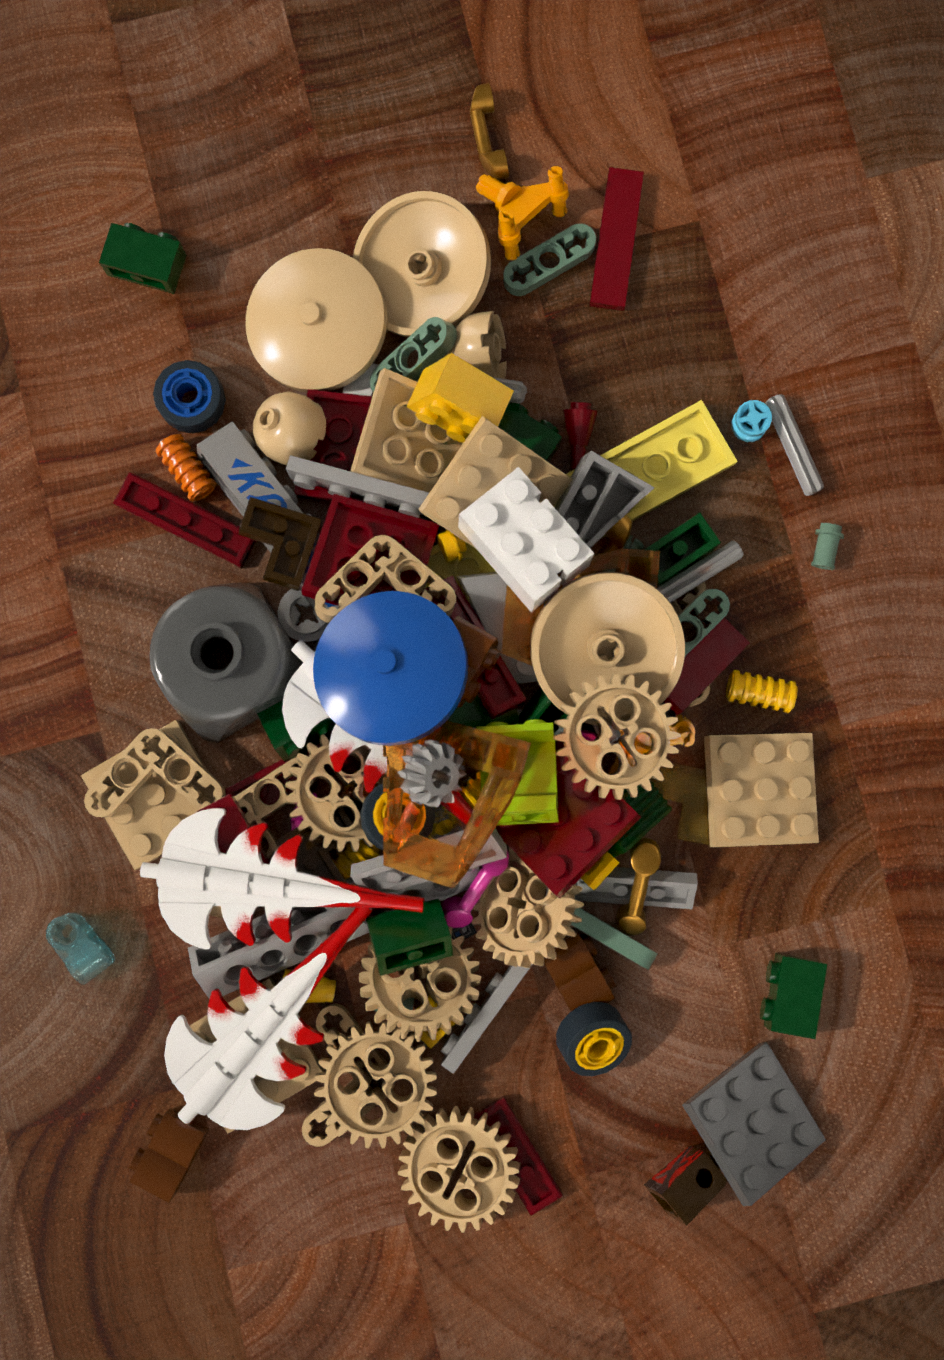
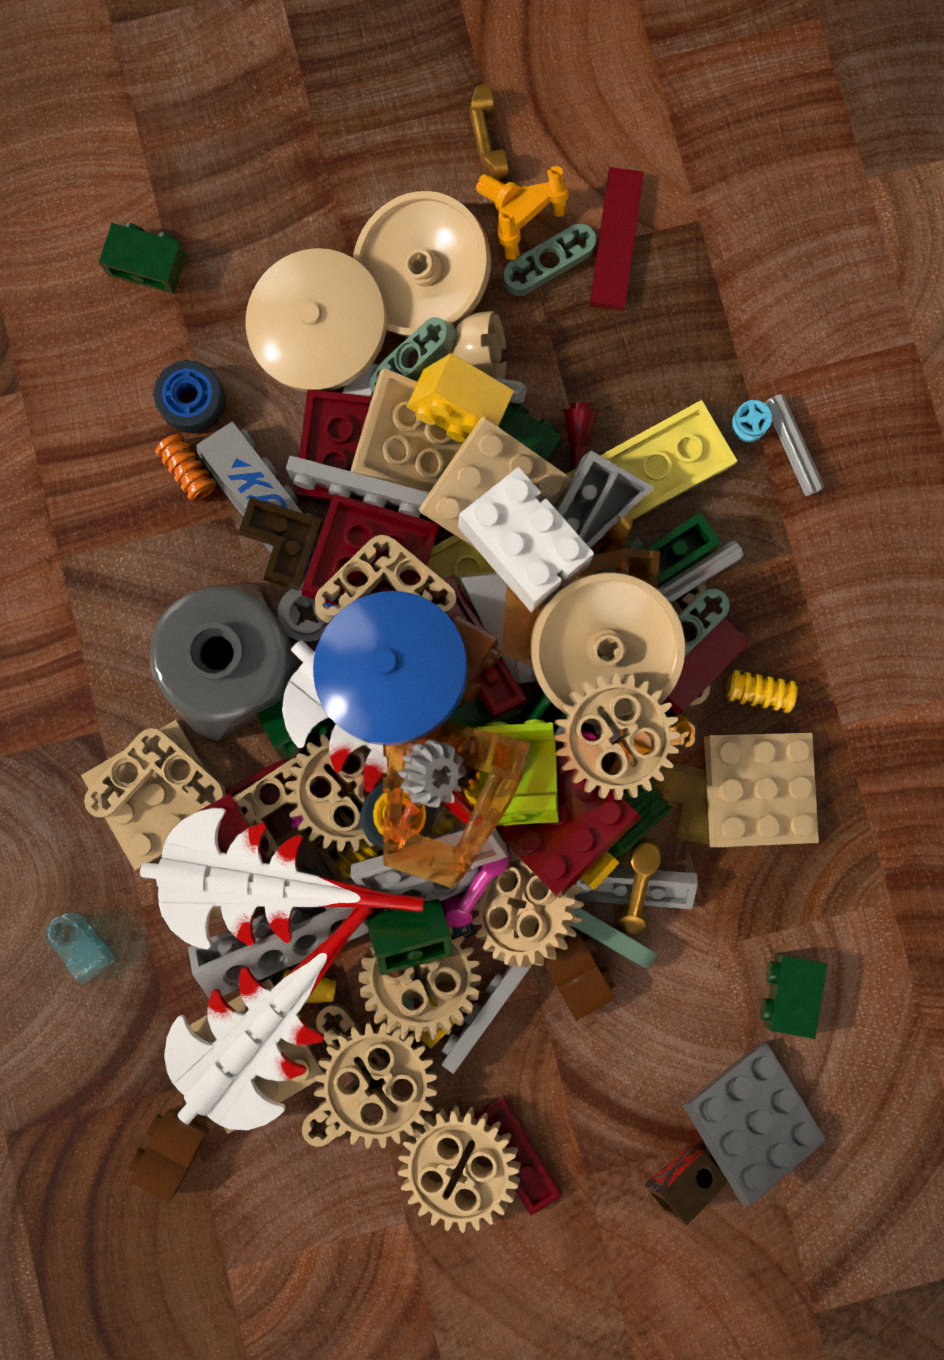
(184, 519): dark red tile -> none
(289, 426): tan cylinder -> none
(451, 546): yellow plate -> none
(593, 1039): black wheel -> none
(827, 546): sand green pin -> none

